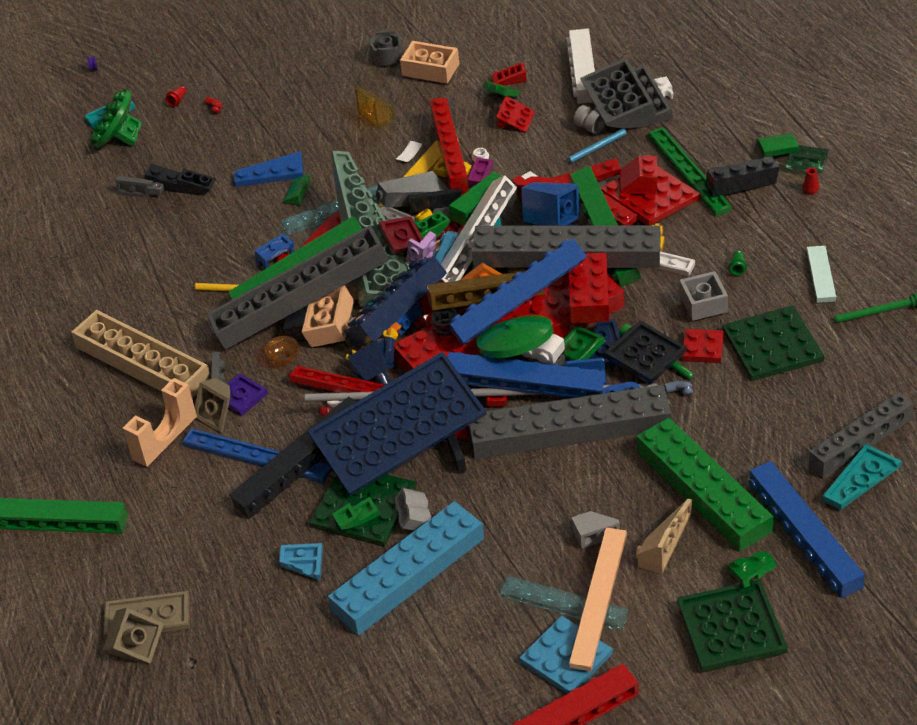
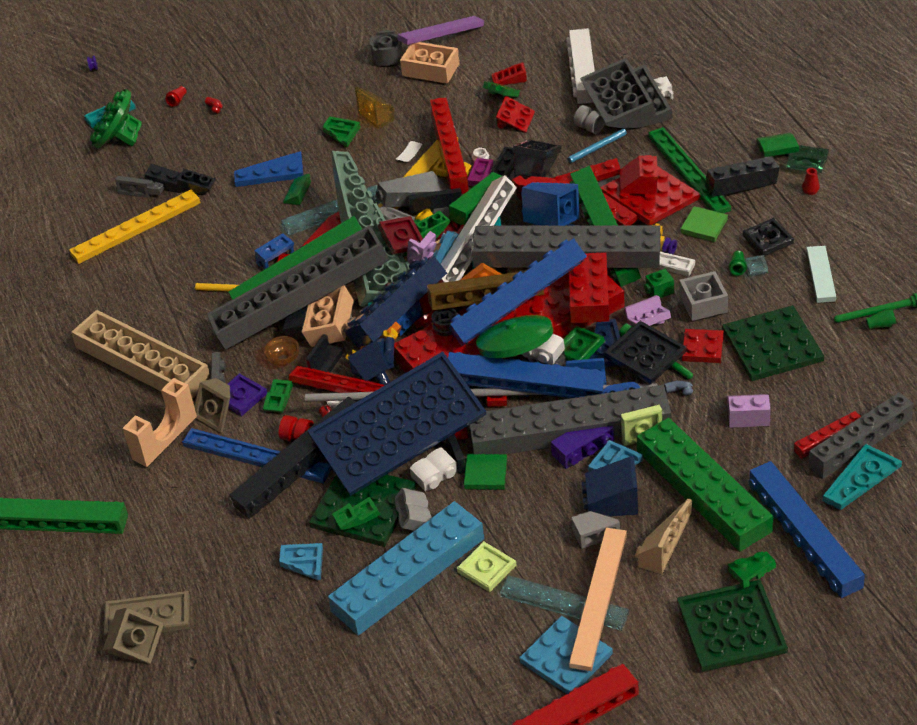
(134, 226): none -> yellow plate
(278, 396): none -> green slope
(292, 428): none -> red wheel
(324, 356): none -> black panel
(341, 129): none -> green wing
(433, 469): none -> white brick
(440, 30): none -> medium lavender tile
(485, 471): none -> green tile
(486, 566): none -> yellowish green tile
(505, 162): none -> black tile
(534, 158): none -> black piece
(579, 444): none -> dark purple slope
(611, 453): none -> dark azure wing
(612, 489): none -> dark blue slope
(639, 421): none -> yellowish green tile
(647, 311): none -> lavender bracket
(659, 283): none -> green brick
(669, 246): none -> dark purple bush
(704, 224): none -> bright green tile
(748, 410): none -> lavender slope
(756, 265): none -> clear light blue plate
(768, 229): none -> black piece
(809, 442): none -> red piece
(882, 319): none -> green cone

